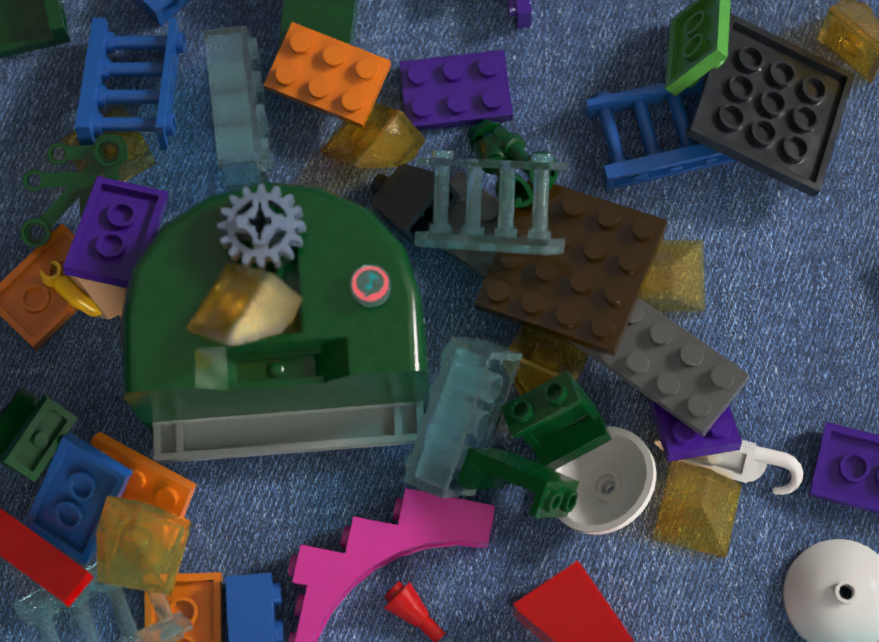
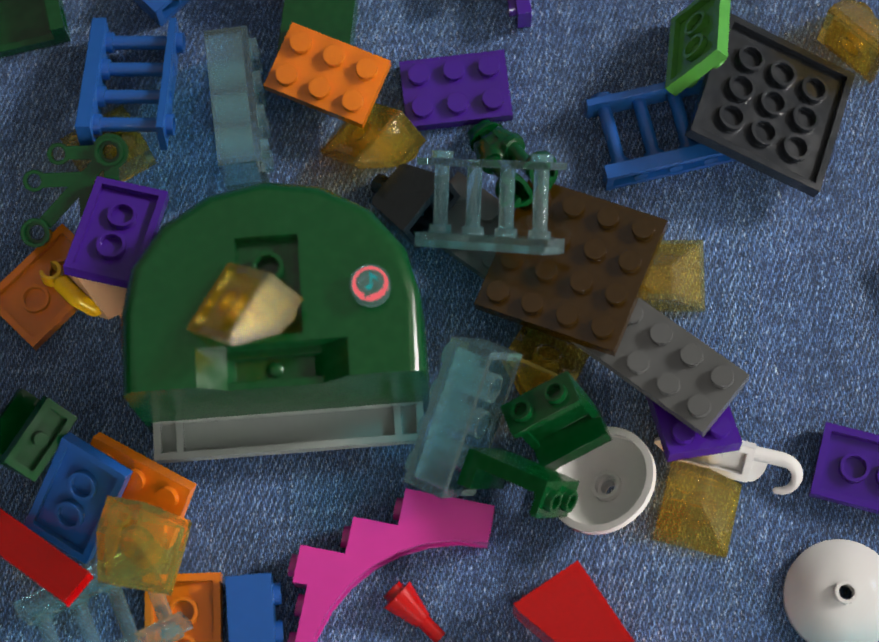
(246, 225): sand blue gear -> none

